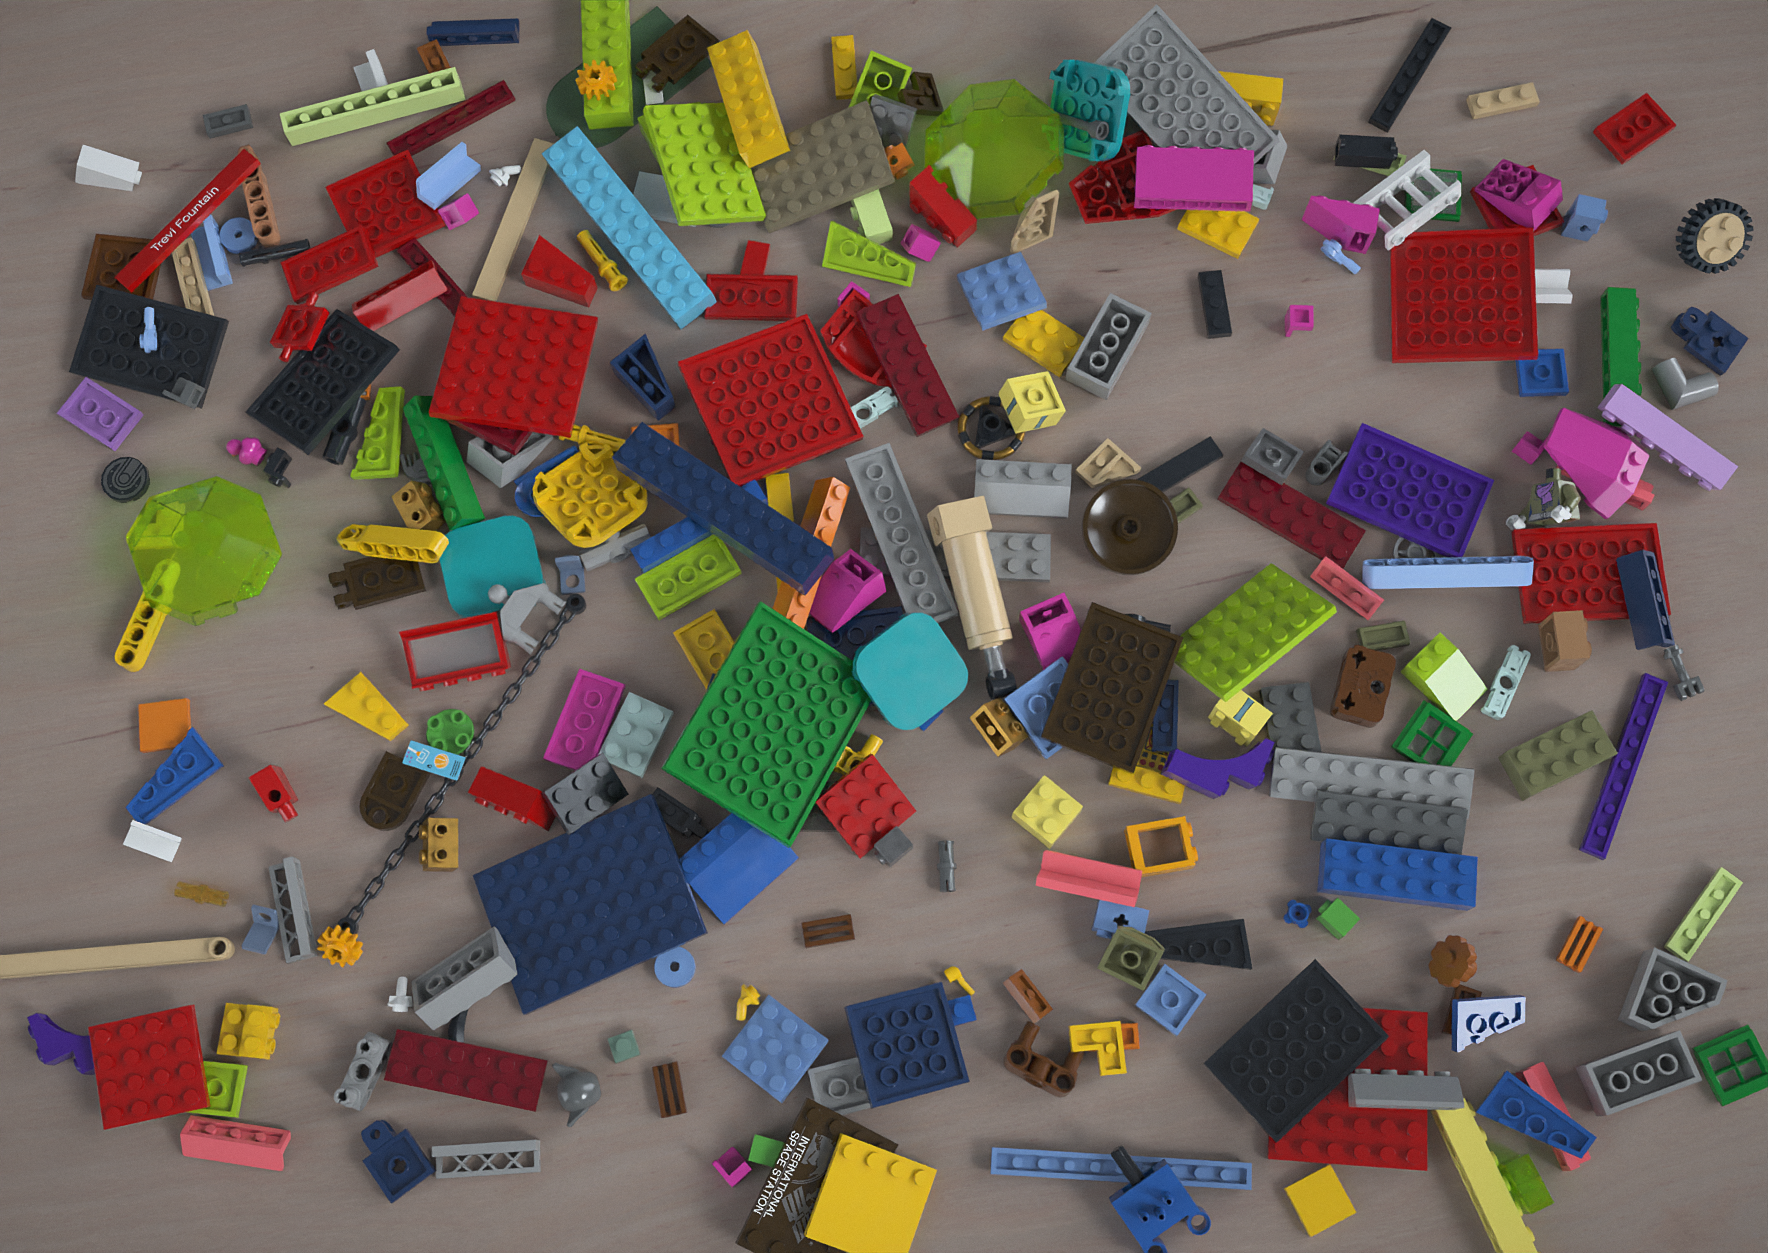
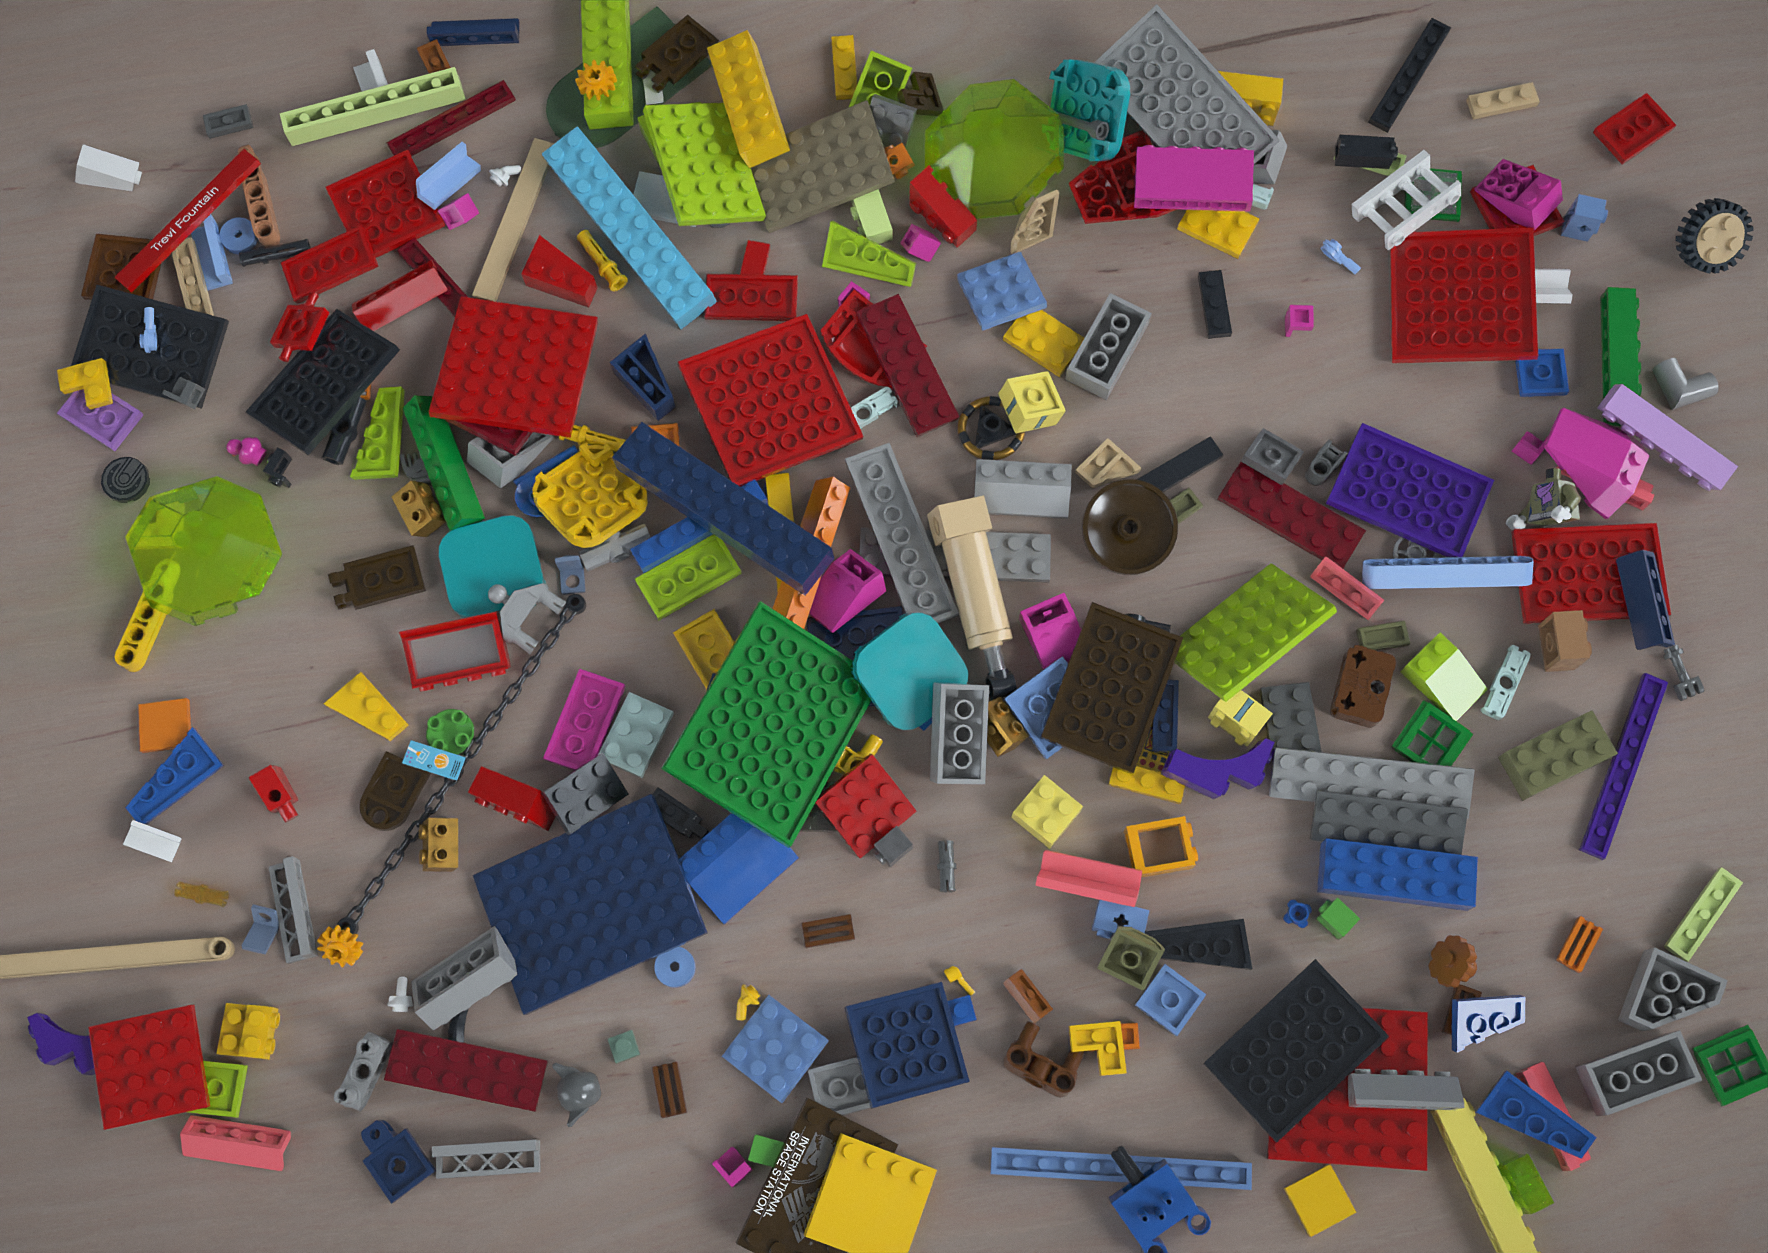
(91, 377): none -> yellow plate
(394, 542): yellow piece -> none
(959, 733): none -> light grey slope
(1343, 221): dark pink slope -> none
(1700, 334): dark blue plate -> none

